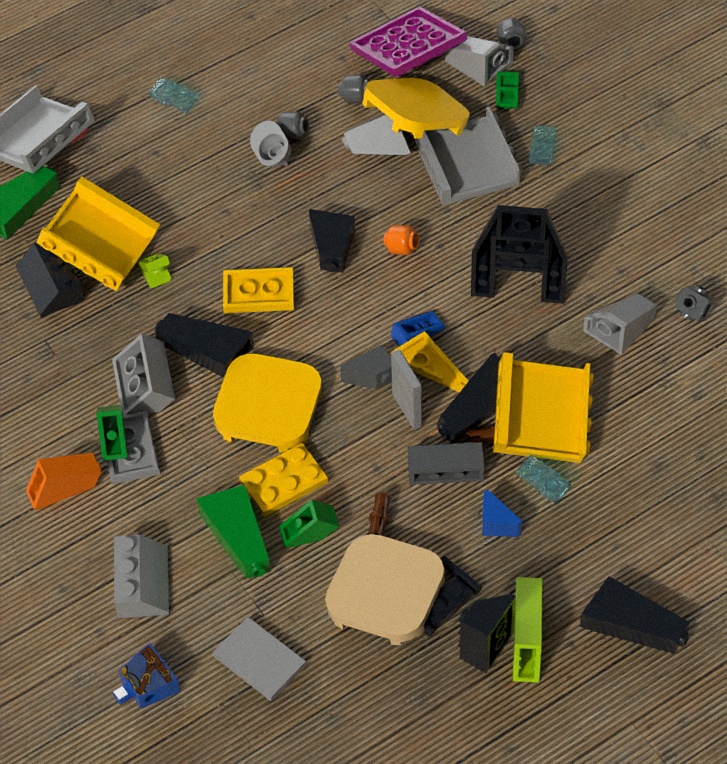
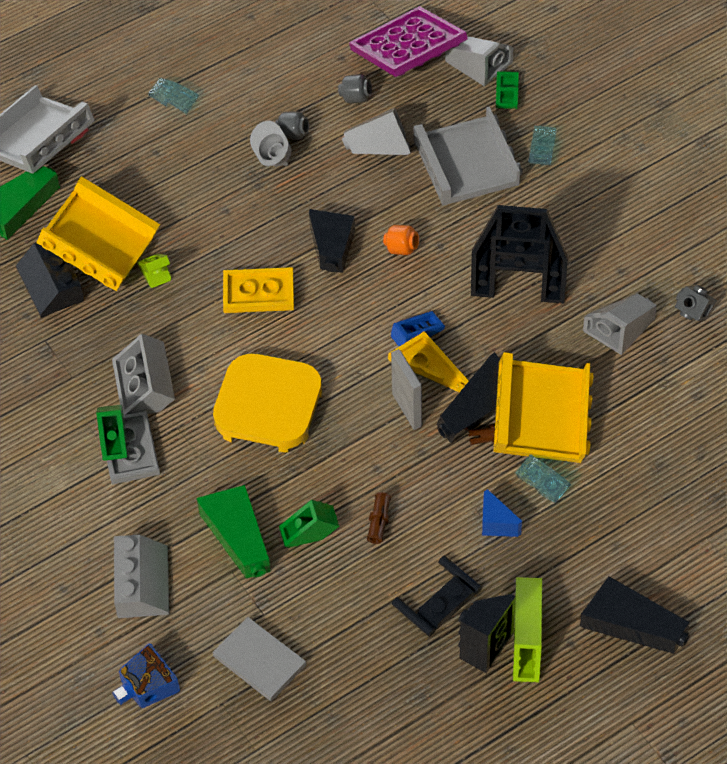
(61, 478): orange slope -> none
(204, 342): black slope -> none
(283, 479): yellow plate -> none
(369, 369): dark grey slope -> none
(385, 588): tan tile -> none
(416, 105): yellow tile -> none
(445, 463): dark grey brick -> none
(511, 33): dark grey head -> none

